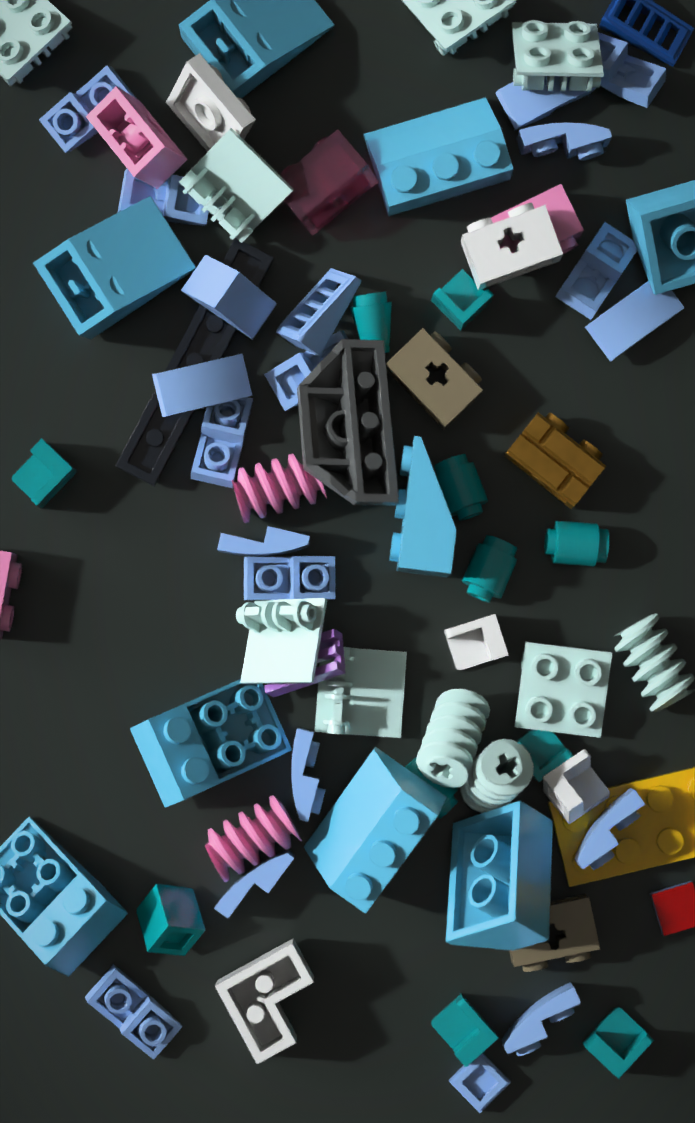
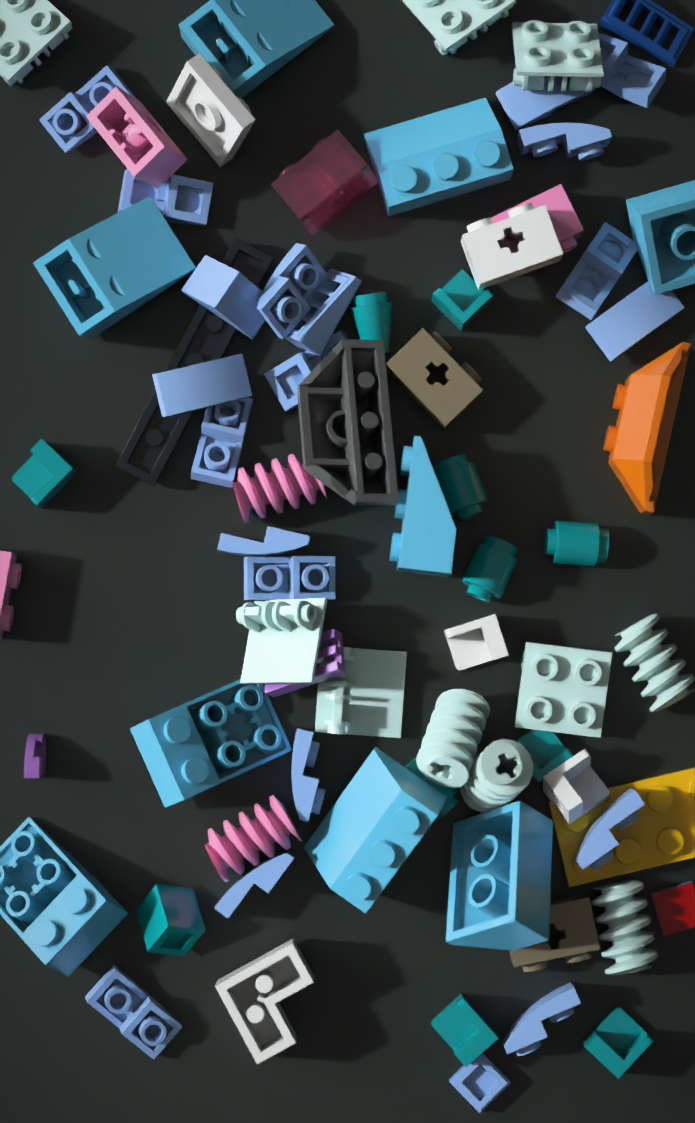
(35, 756): none -> medium lavender tile
(235, 185): light aqua hinge -> none
(286, 293): none -> light blue slope
(556, 459): pearl gold brick -> none
(624, 927): none -> light aqua piece
(645, 425): none -> orange wedge

